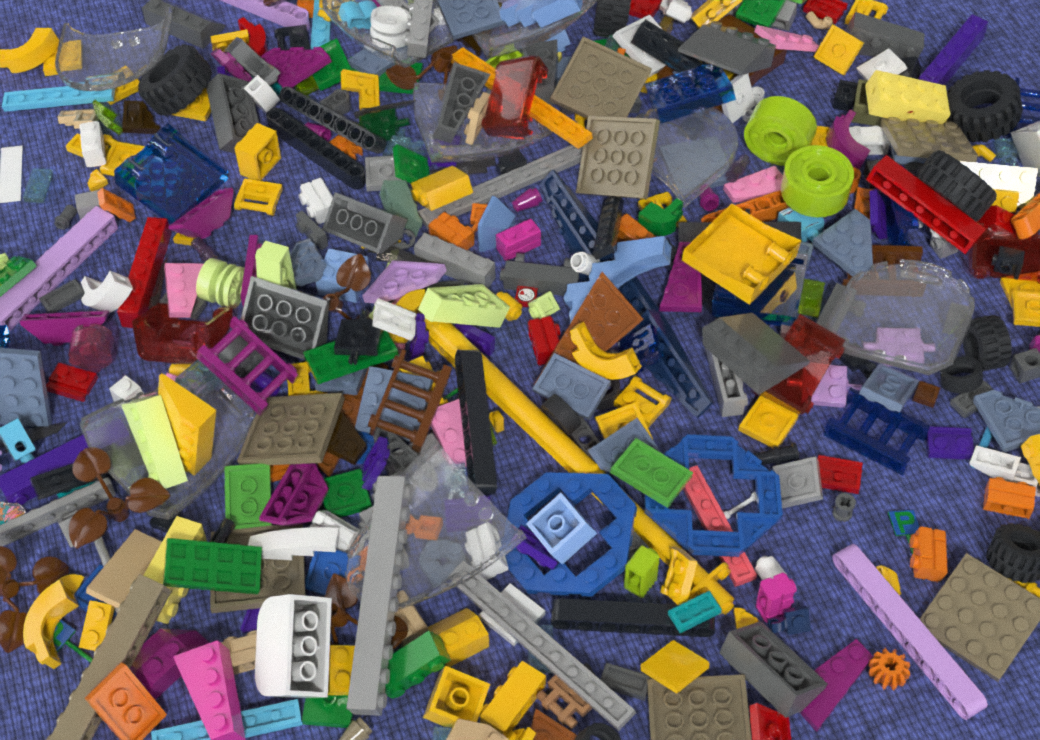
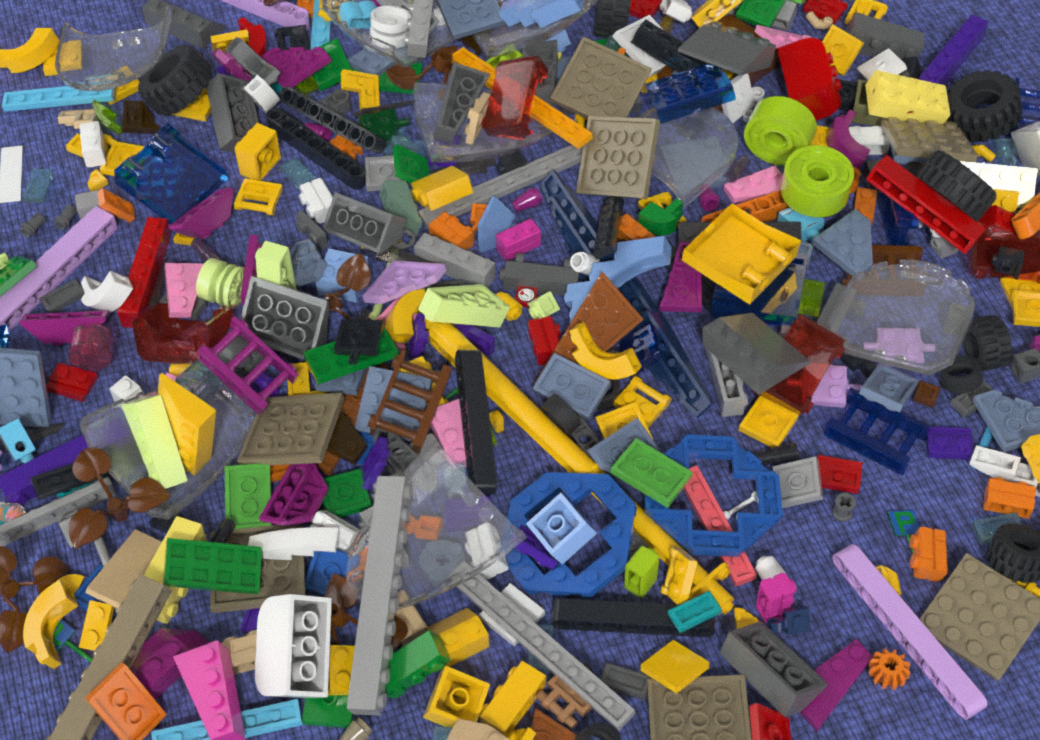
(28, 229): none -> dark grey pin
(296, 173): none -> clear light blue plate
(394, 319): white plate -> none
(811, 76): none -> red brick
(878, 214): dark purple plate -> none
(987, 527): none -> clear light blue plate

